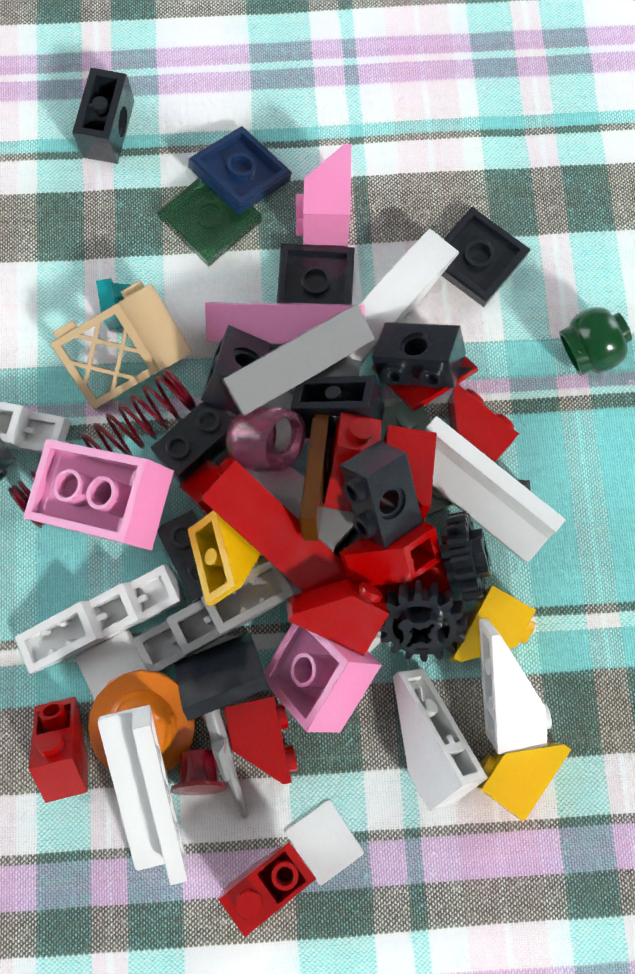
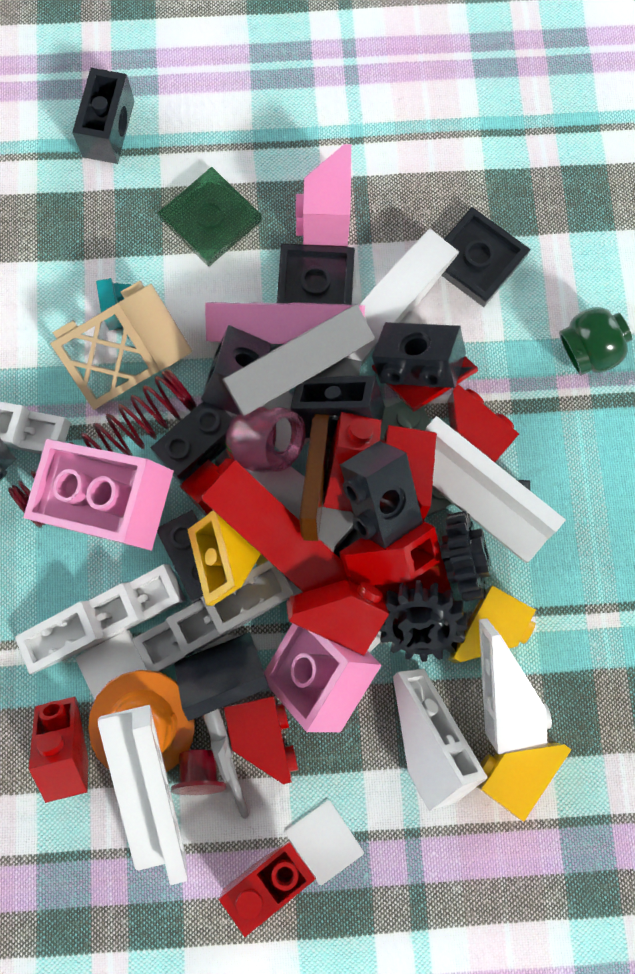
(239, 170): dark blue tile -> none

